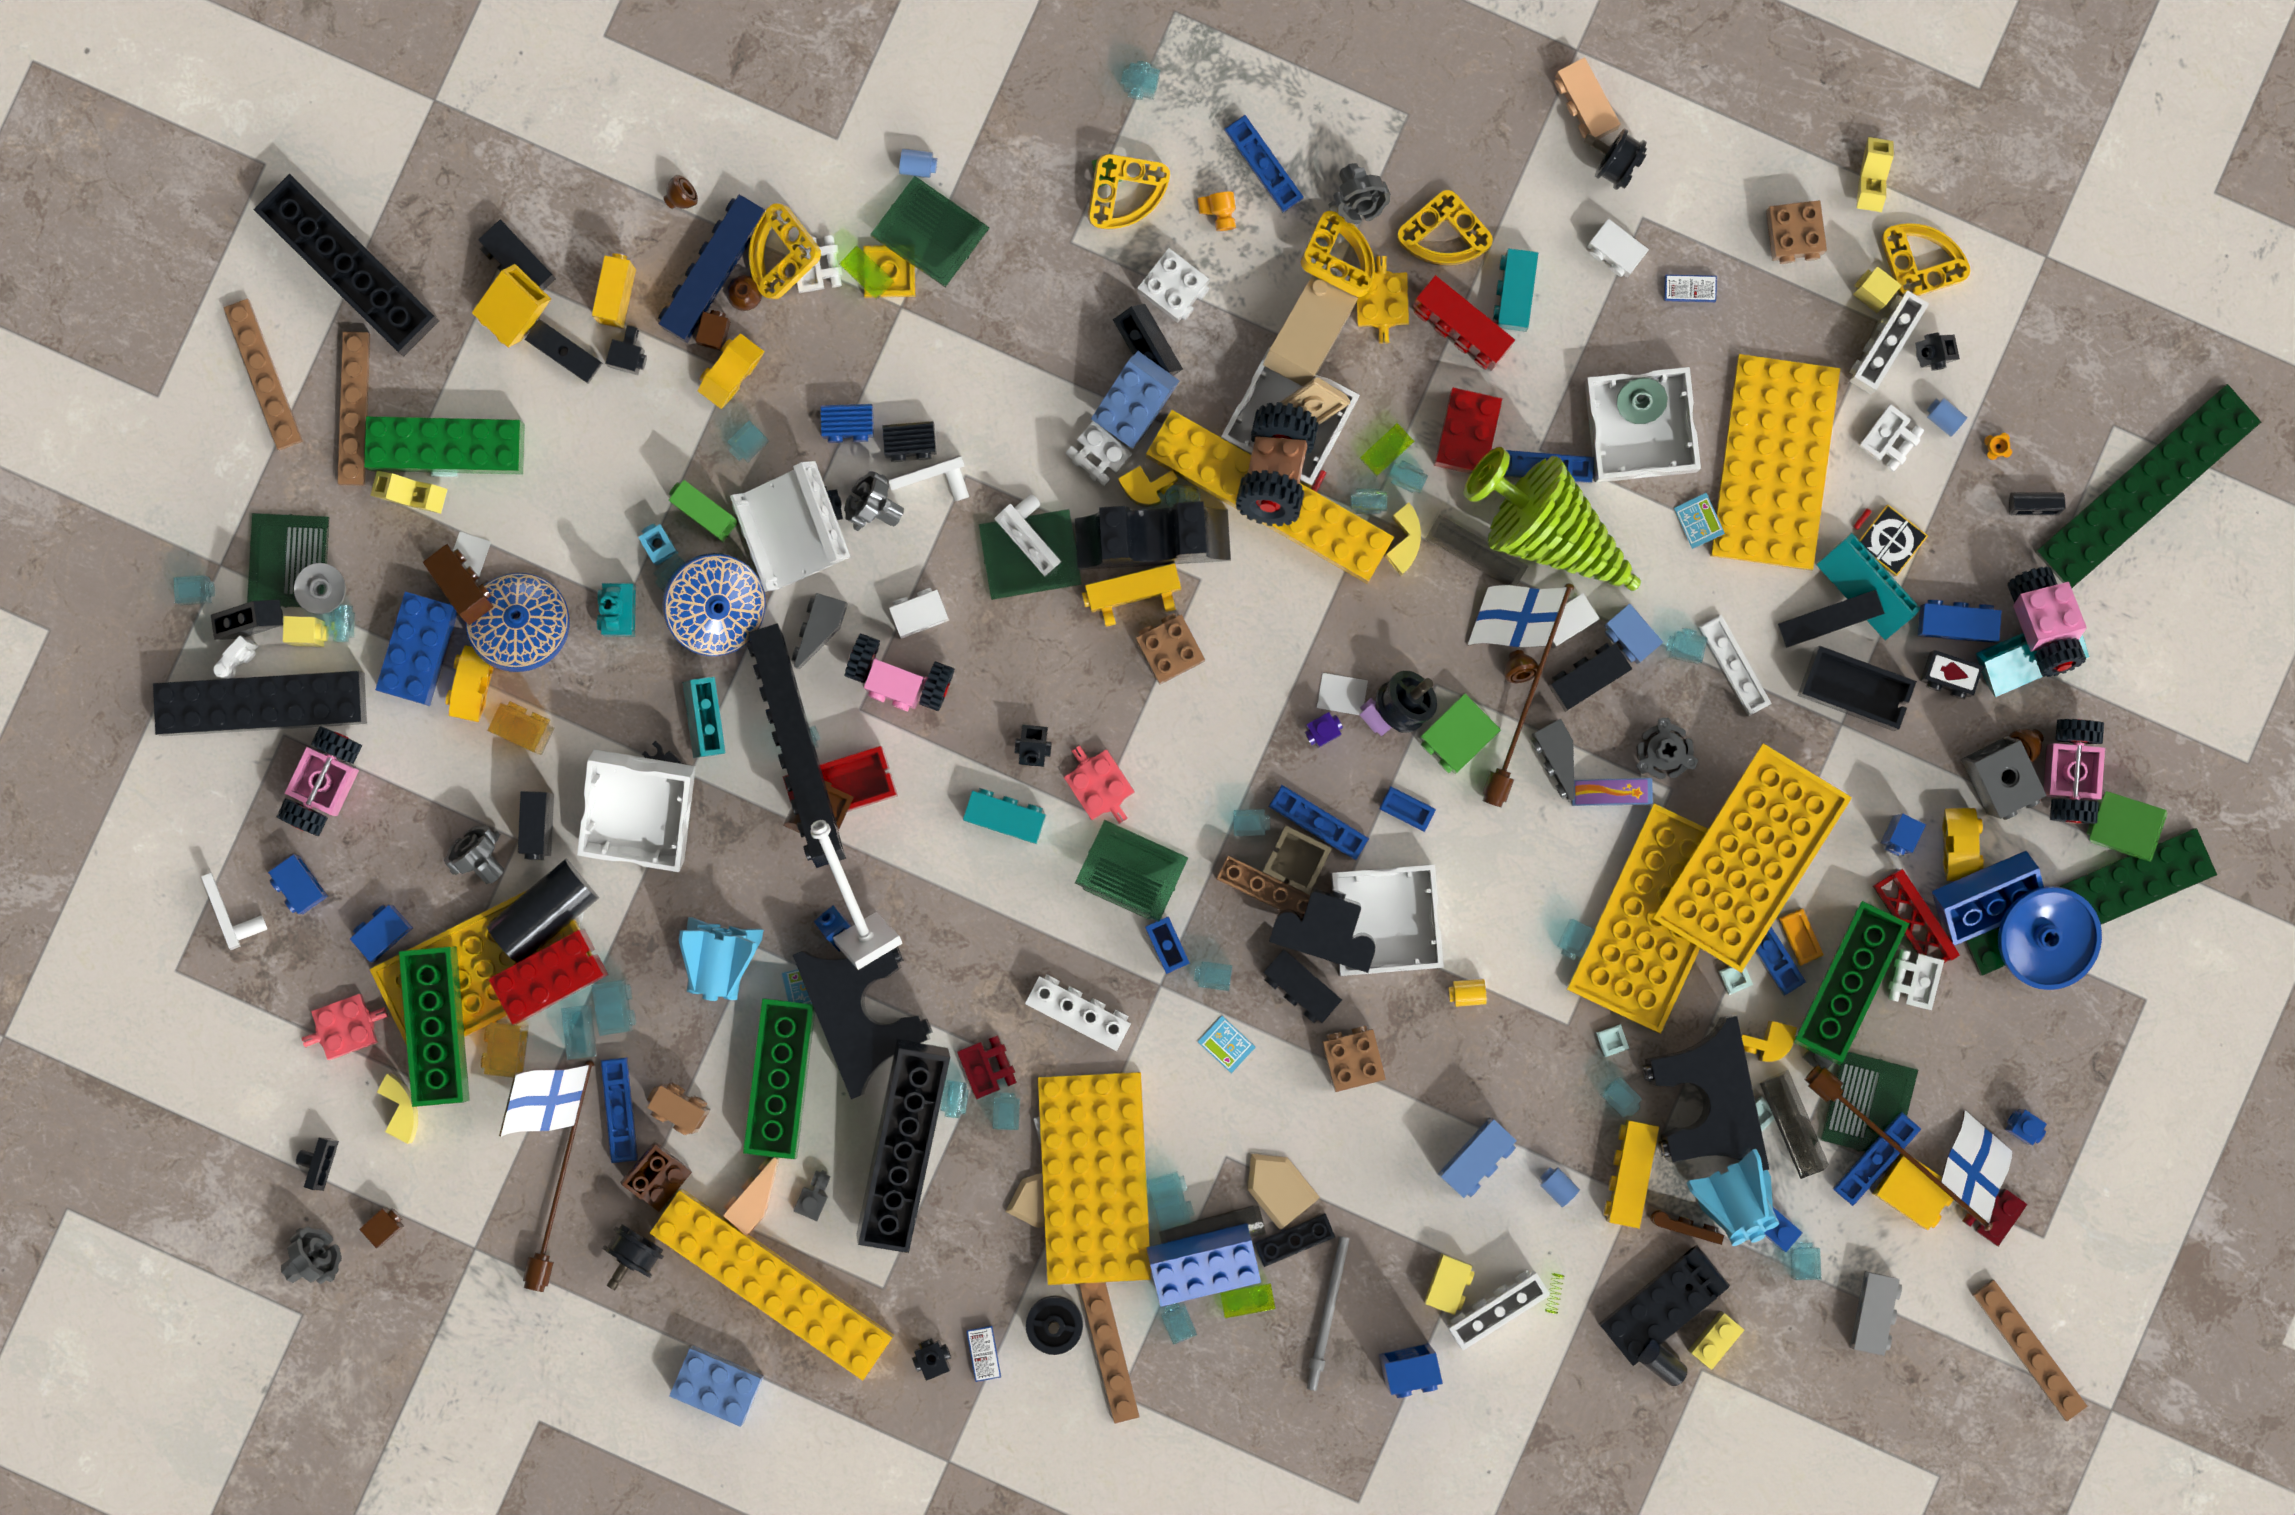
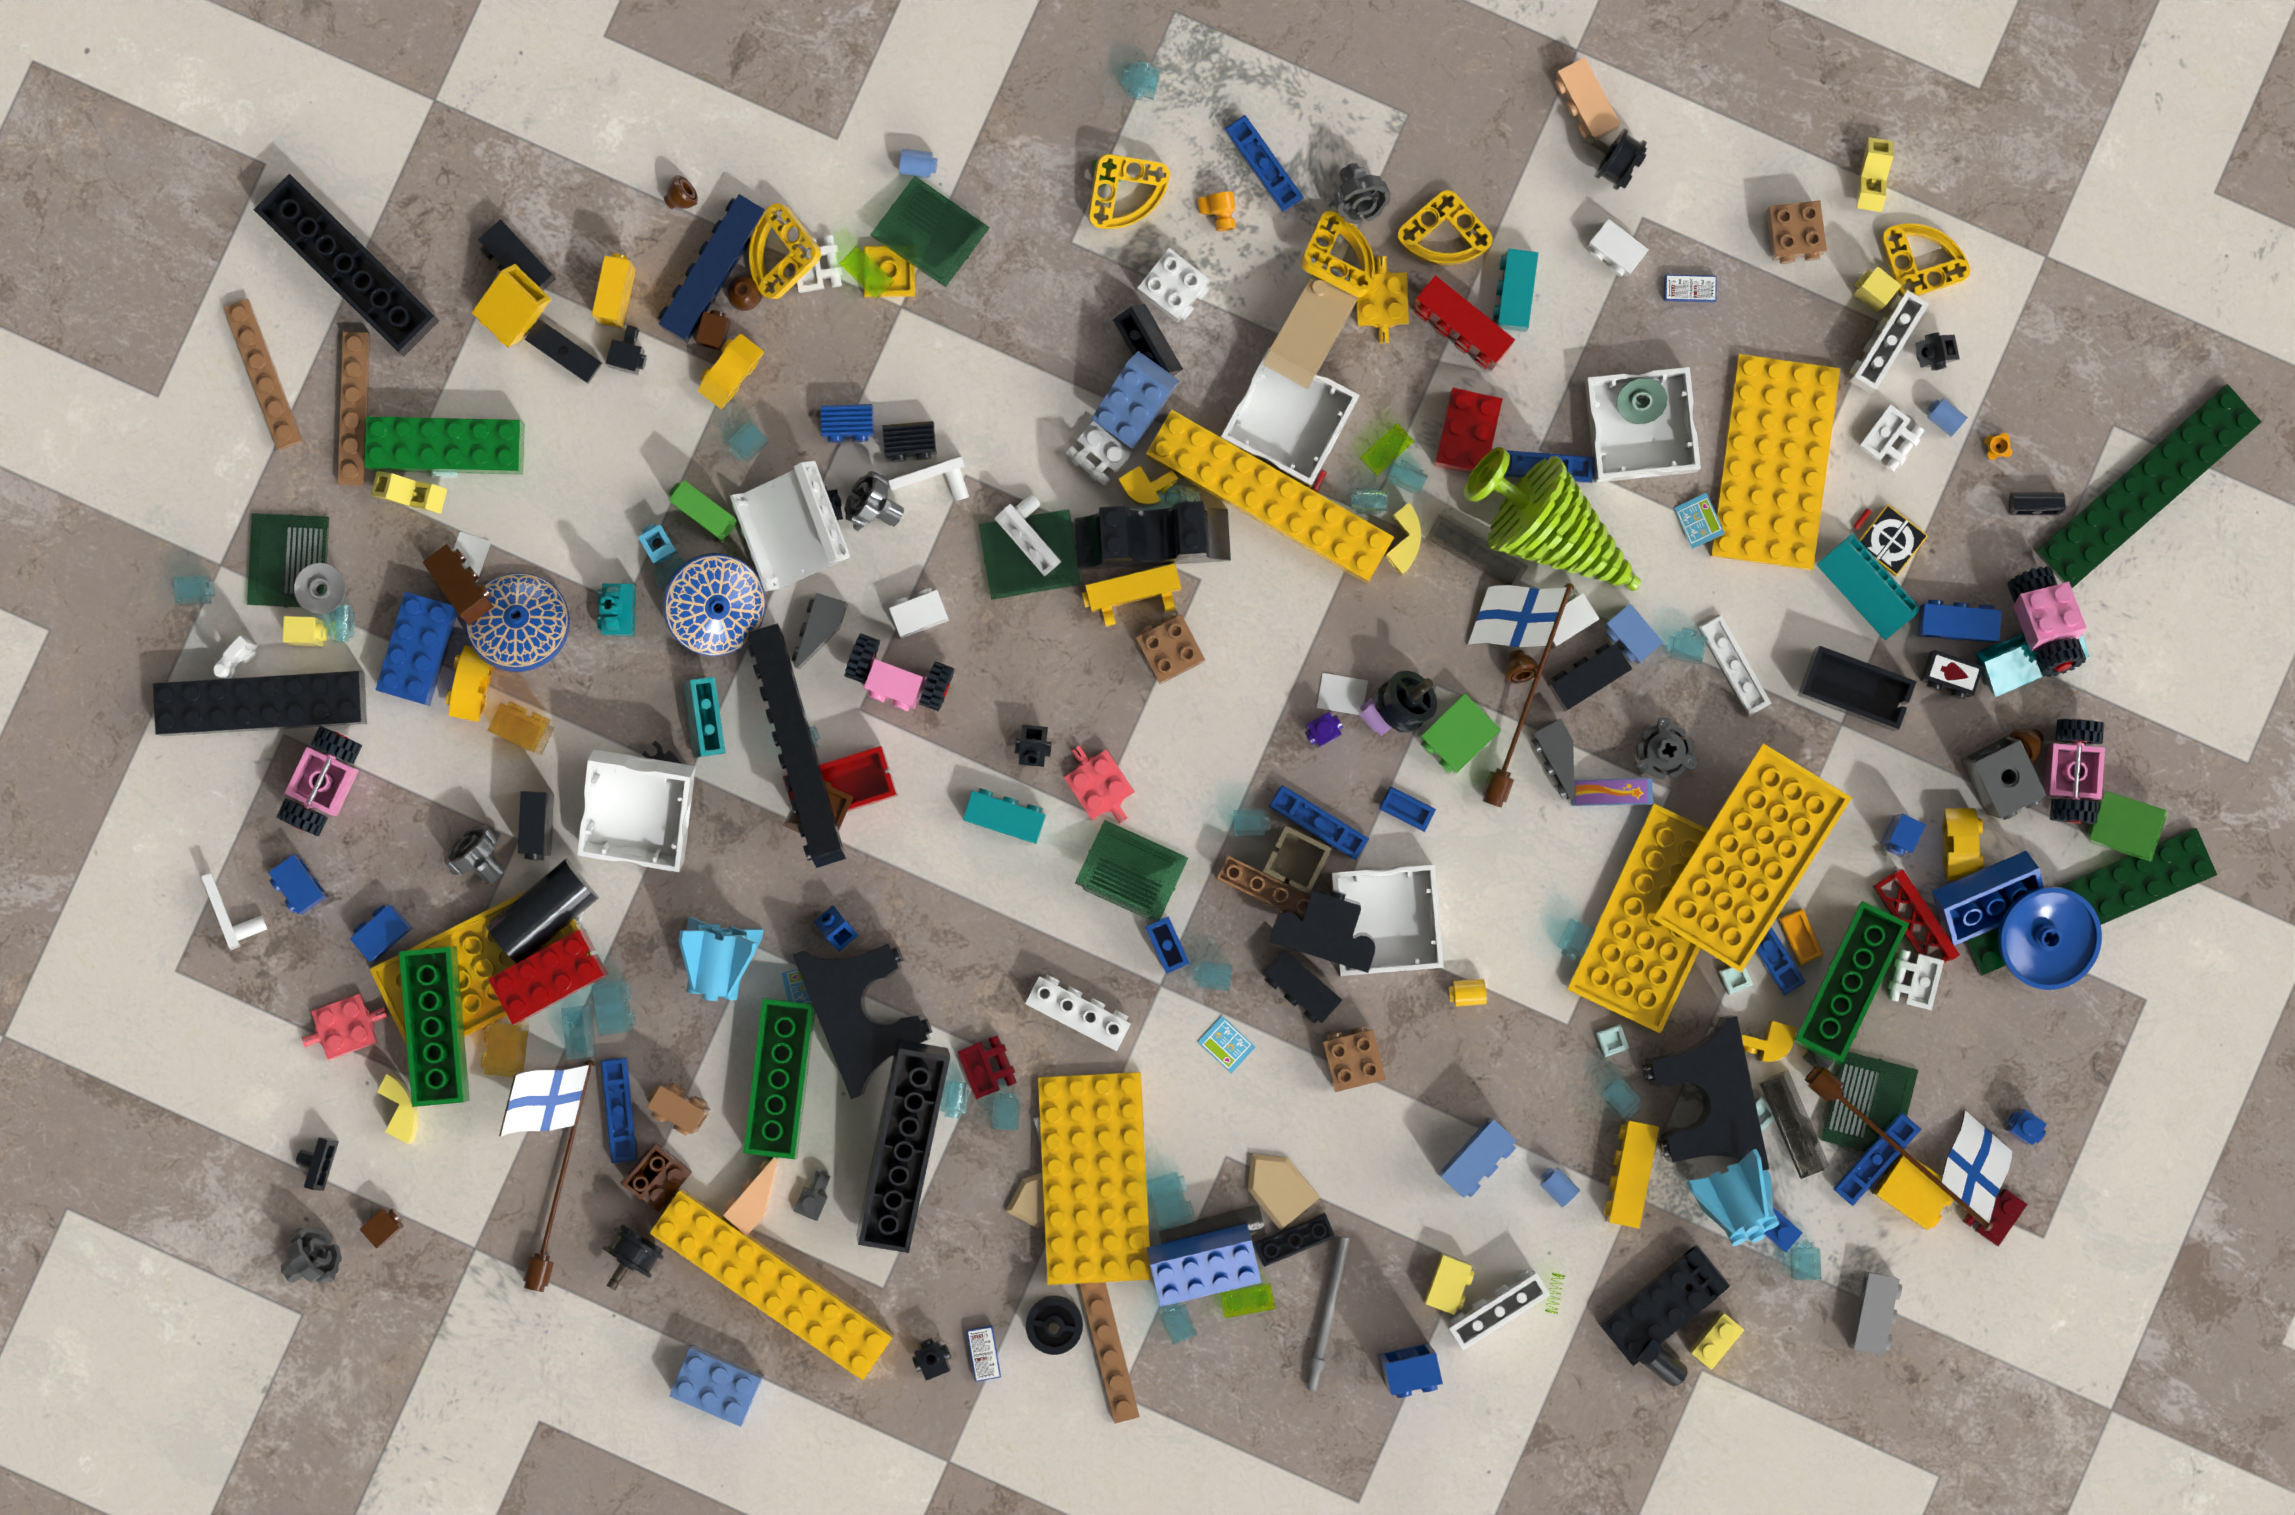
(247, 619): black brick -> none
(869, 936): white tile -> none
(1272, 485): black plate -> none
(1319, 399): tan tile -> none
(1686, 1226): reddish brown plate -> none
(1831, 618): black tile -> none
(2029, 1350): medium nougat plate -> none

